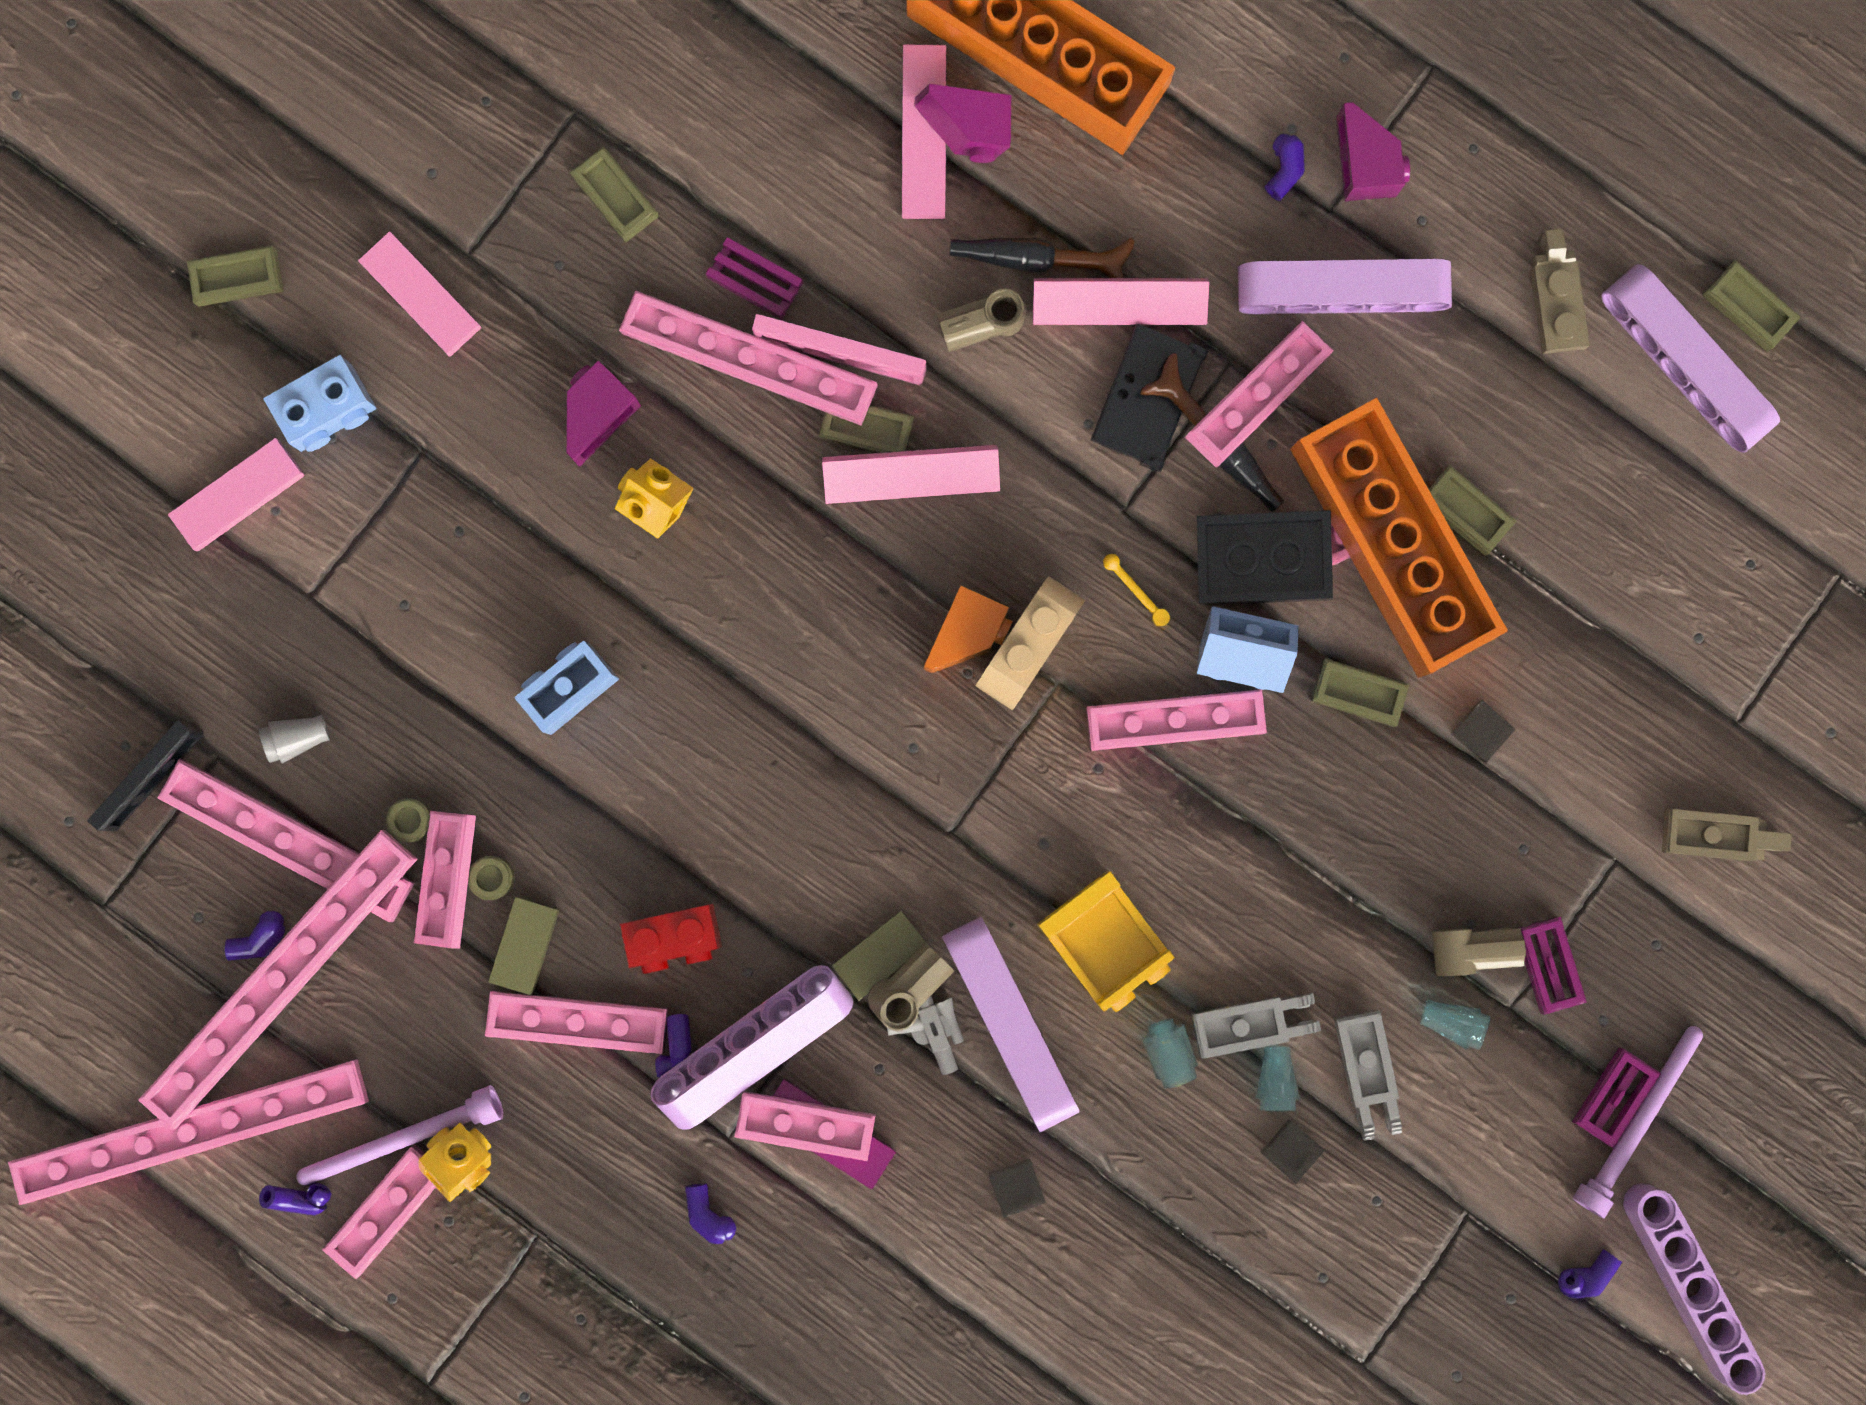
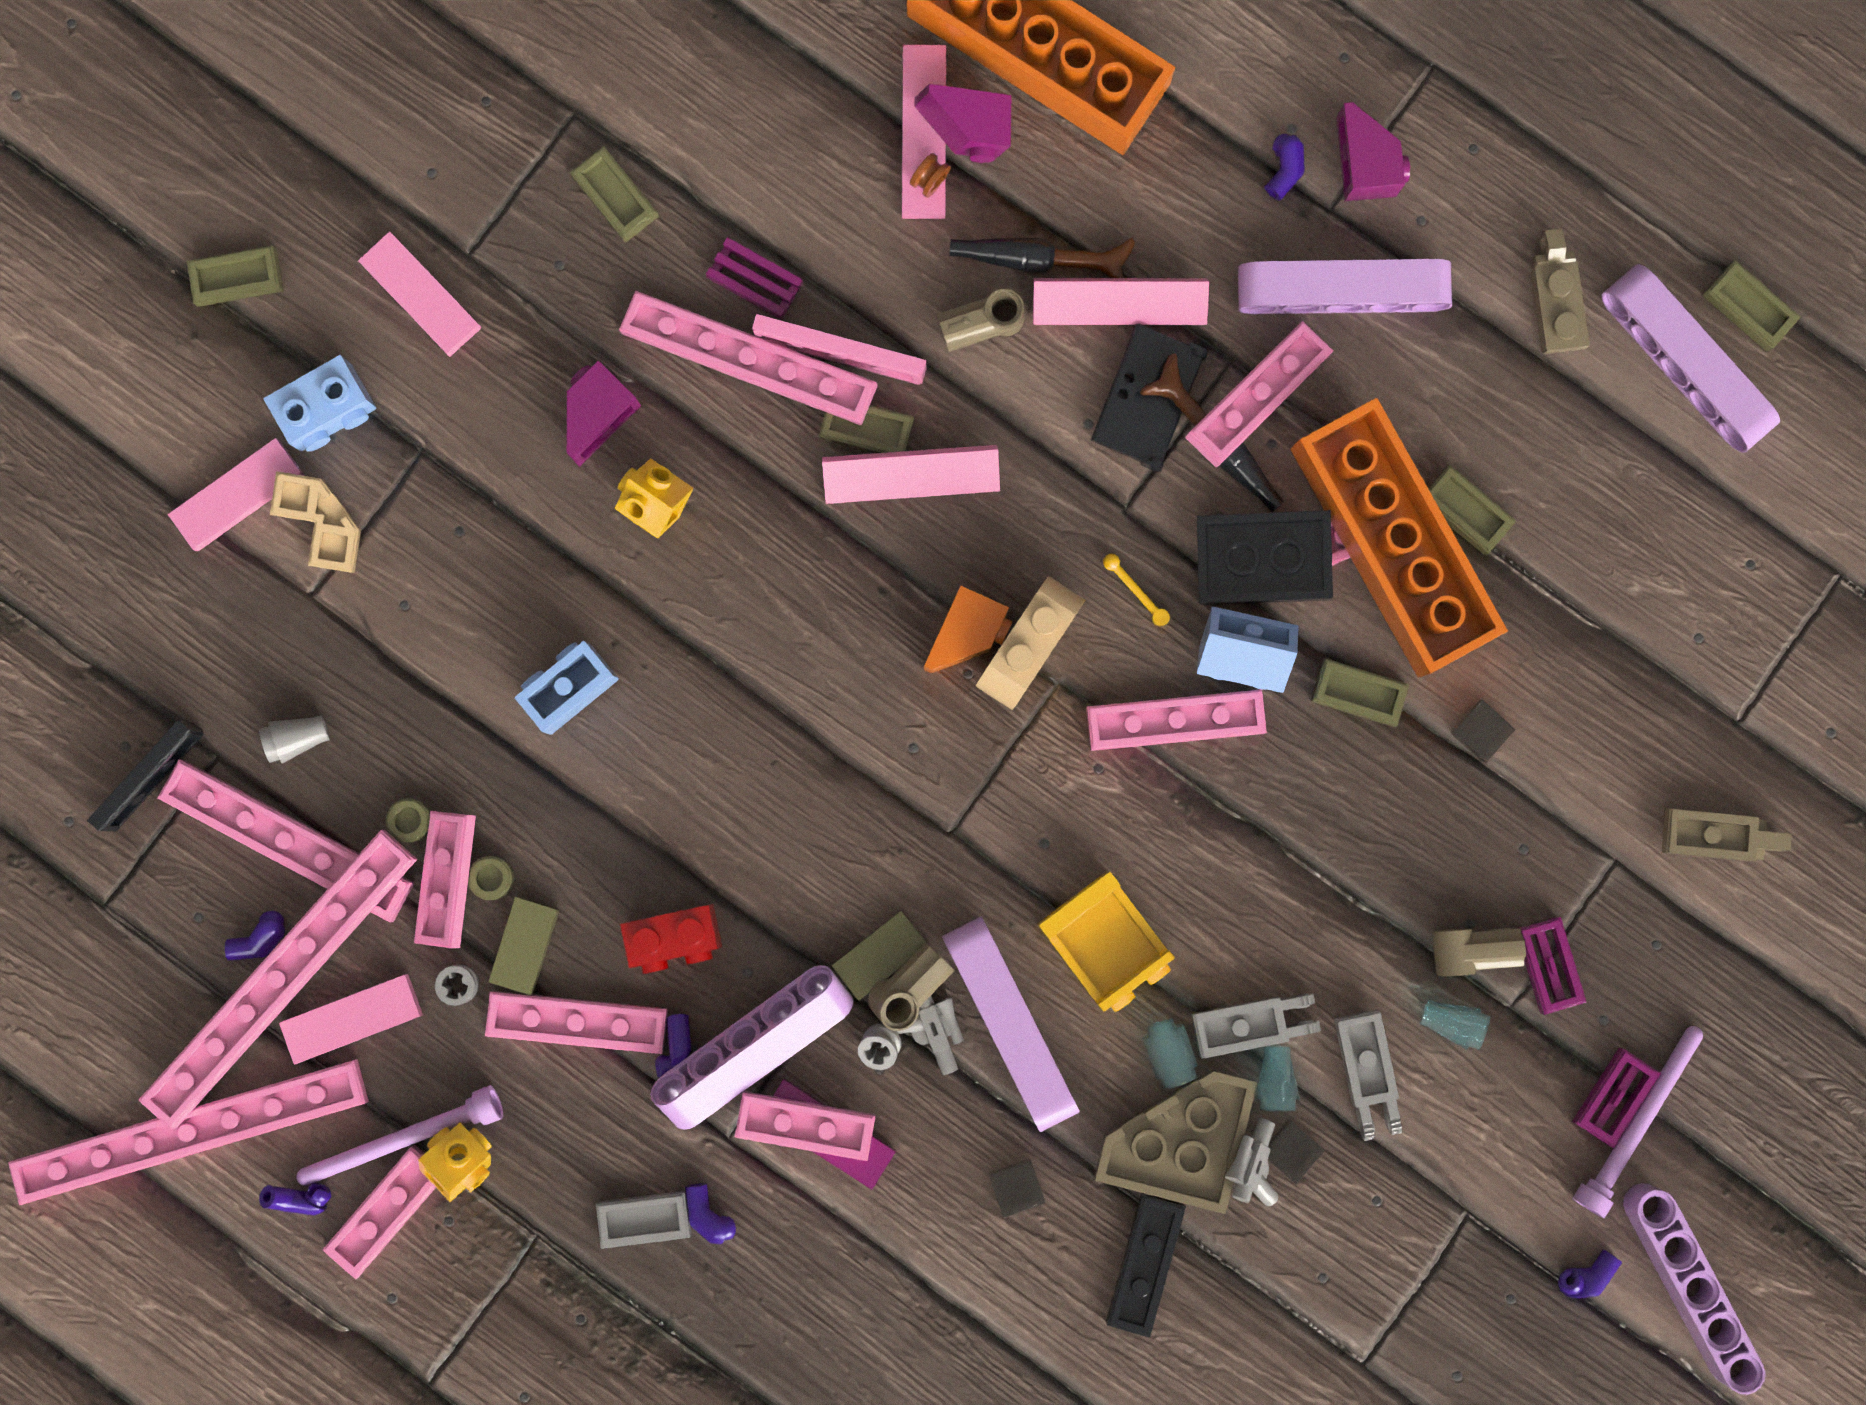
(334, 531): none -> tan tile
(351, 1019): none -> bright pink tile
(444, 991): none -> light grey bush
(643, 1219): none -> light grey tile
(876, 1059): none -> light grey bush
(930, 175): none -> dark orange bush
(1145, 1264): none -> black tile
(1182, 1143): none -> dark tan plate
(1251, 1166): none -> light grey piece

